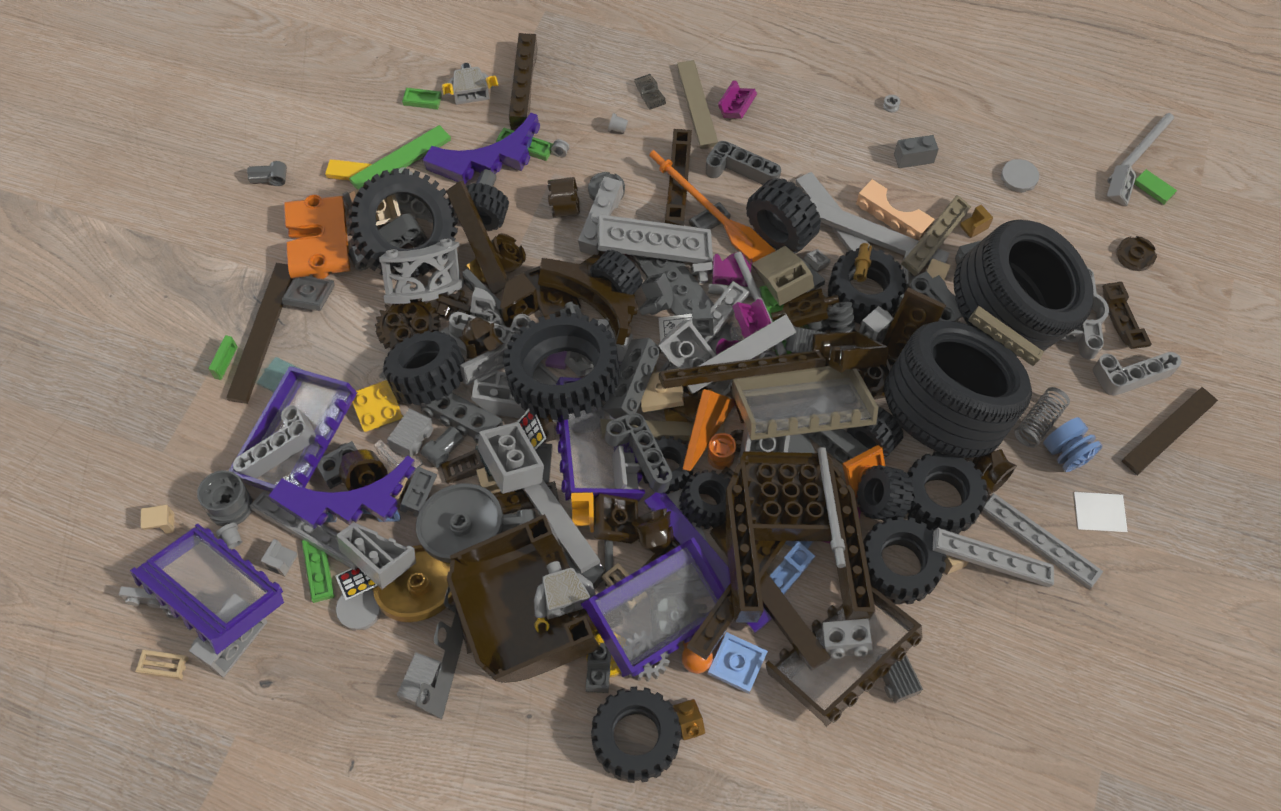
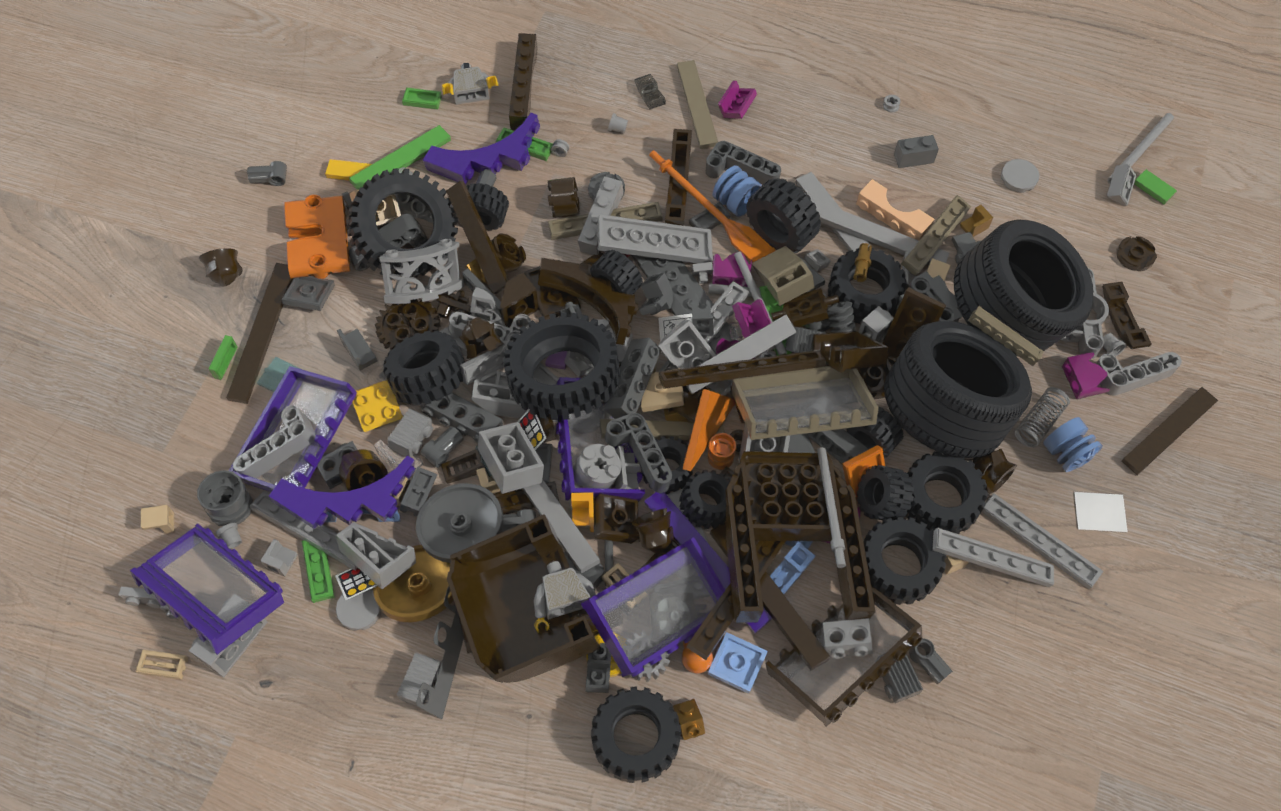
(221, 265): none -> dark brown helmet
(357, 348): none -> dark grey panel
(573, 225): none -> dark tan tile
(597, 467): none -> light grey brick
(735, 189): none -> medium blue wheel
(932, 662): none -> dark grey piece
(962, 239): none -> dark grey tile
(1084, 375): none -> magenta piece
(1113, 345): none -> light grey piece

